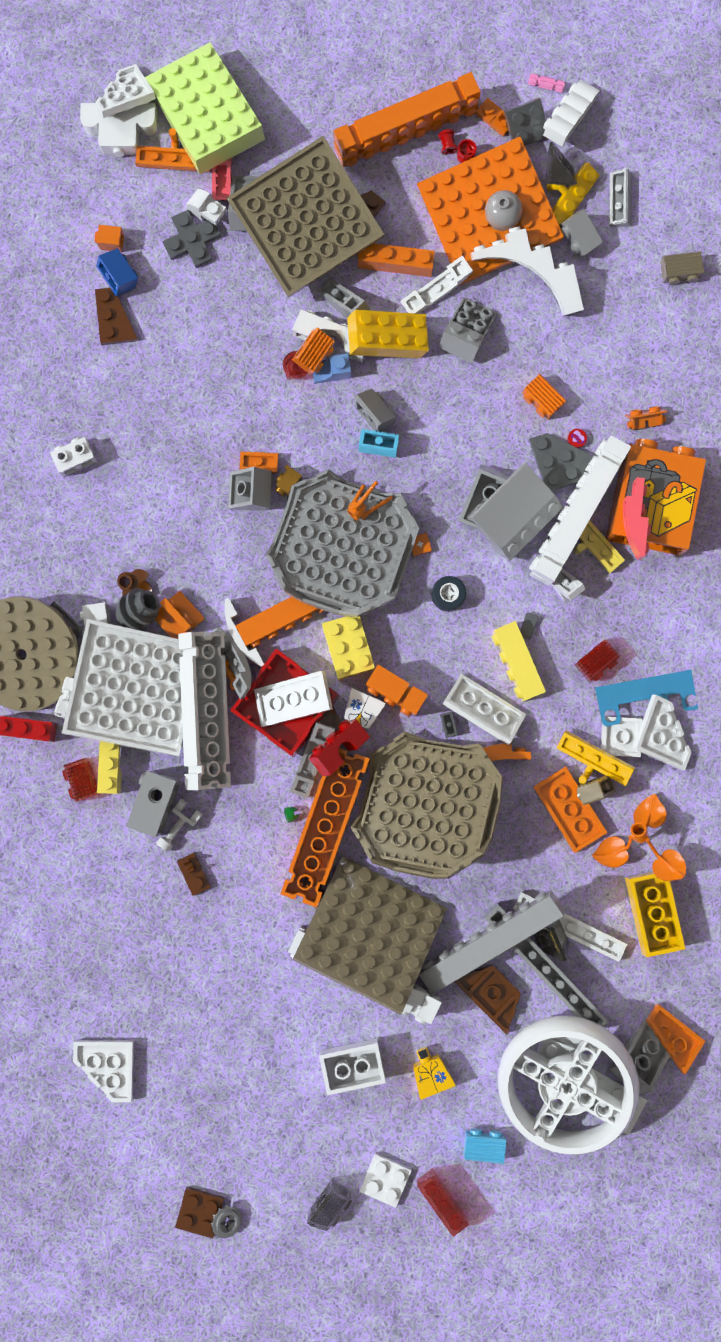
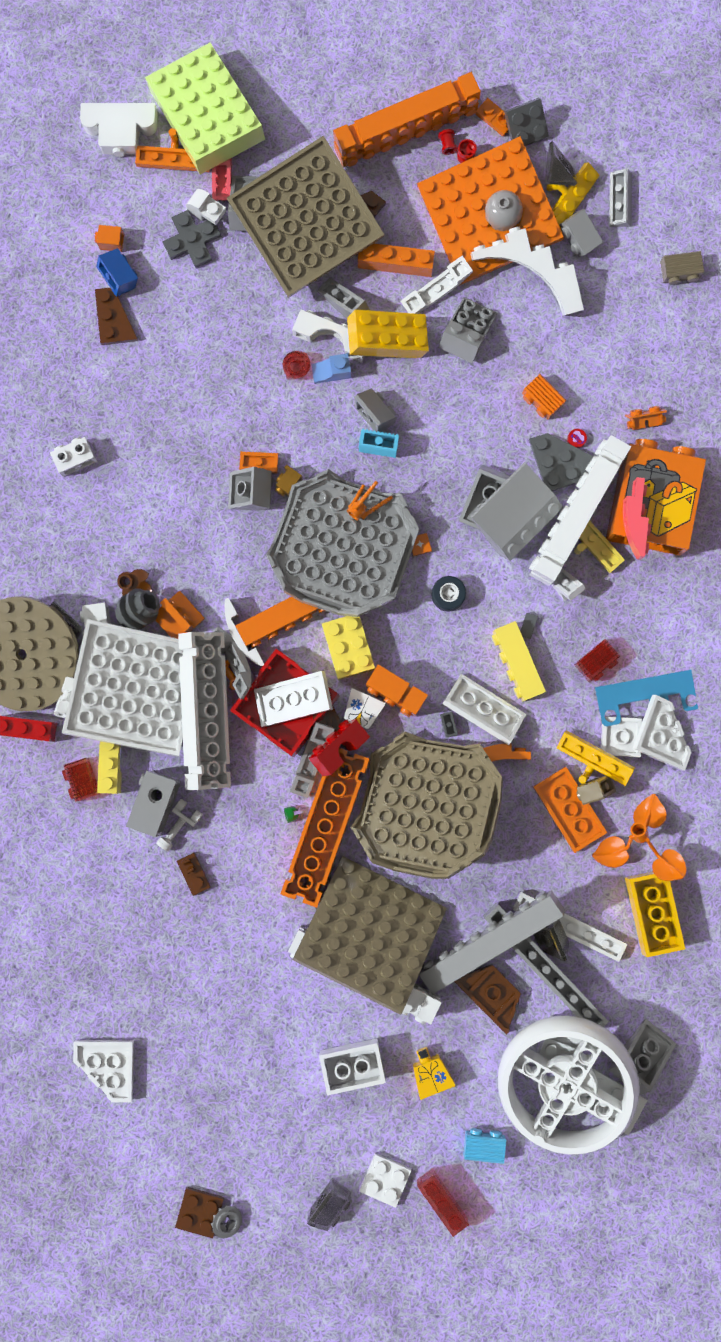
(125, 92): white plate -> none
(313, 351): orange brick -> none
(546, 82): bright pink axle -> none
(570, 113): white brick -> none
(675, 1037): orange wing -> none

